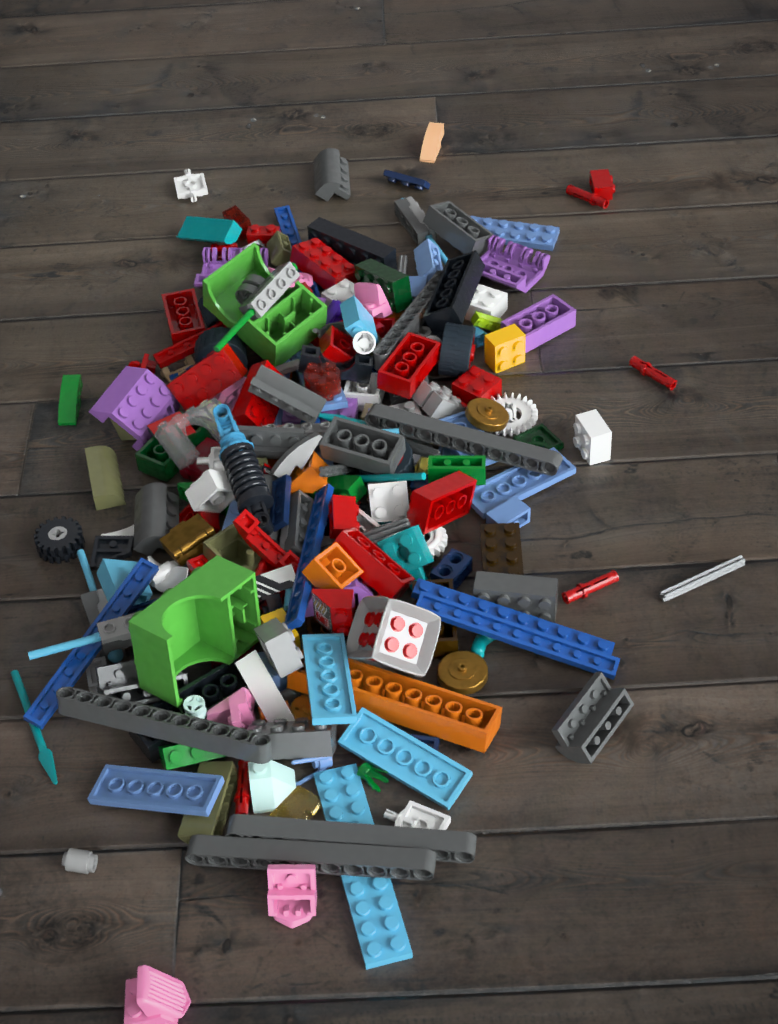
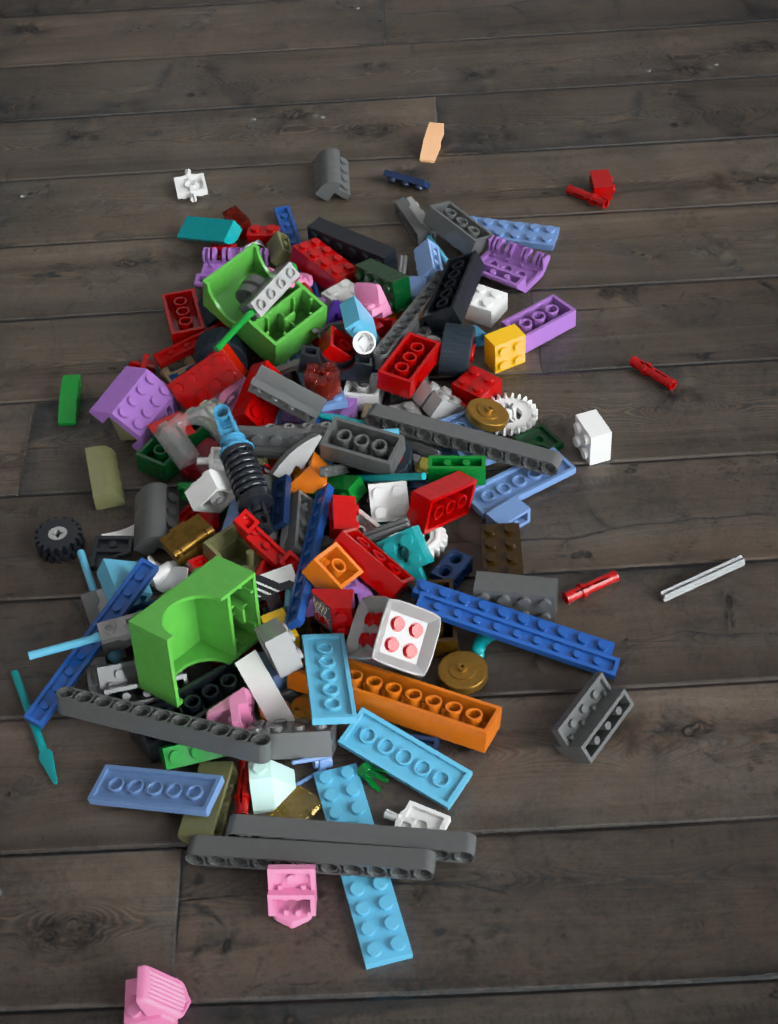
(80, 861): light grey brick -> none
(195, 702): light aqua wheel -> none
(486, 321): lime piece -> none

